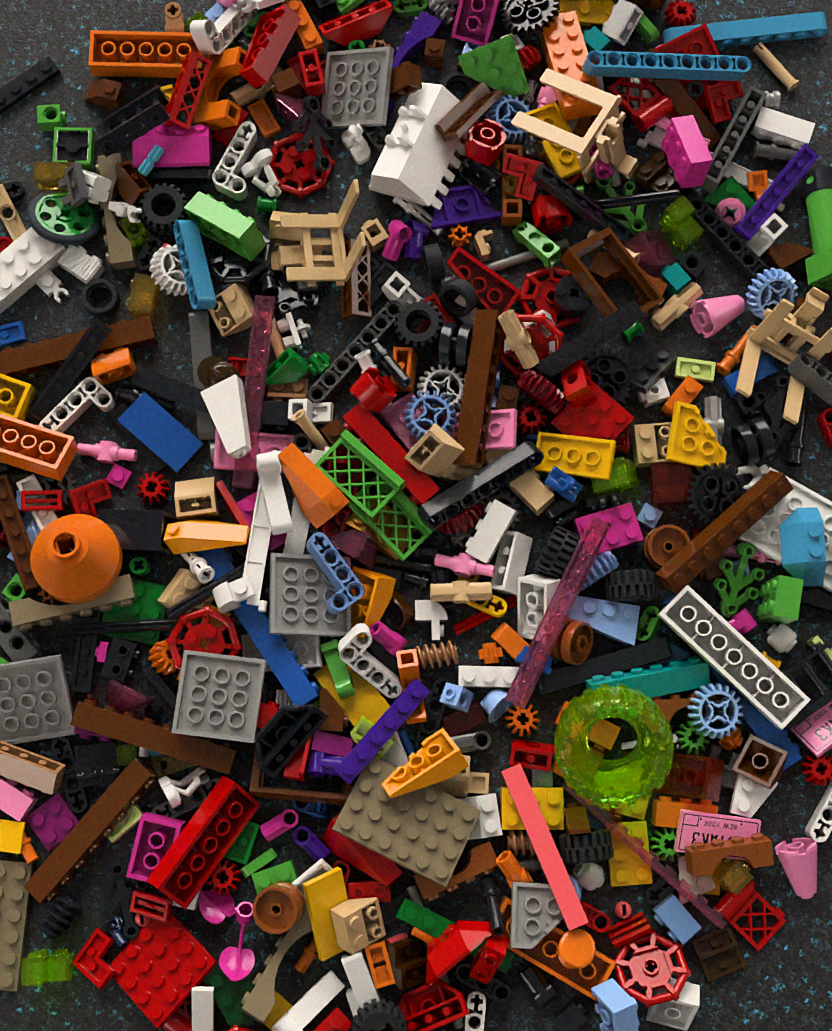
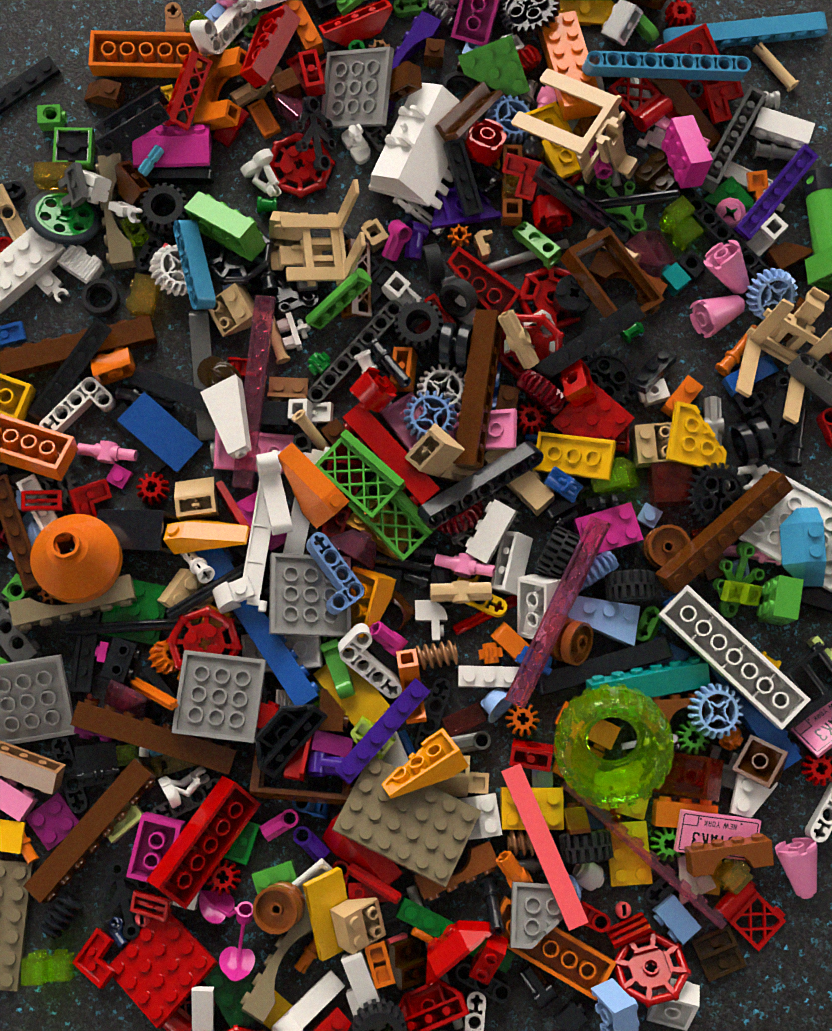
(140, 560): green bush -> none
(154, 693): none -> orange axle
(237, 157): white beam -> none
(258, 862): bright green beam -> none
(286, 368): green slope -> none
(339, 299): none -> bright green brick
(374, 883): none -> red axle
(456, 697): light blue brick -> none
(463, 177): none -> black plate
(576, 949): orange piece -> none
(595, 40): teal brick -> none
(676, 306): tan piece -> none
(697, 369): yellowish green plate -> none
(728, 266): none -> bright pink cone
(741, 593): none -> lime slope
(742, 621): dark pink piece -> none
(781, 638): white head -> none

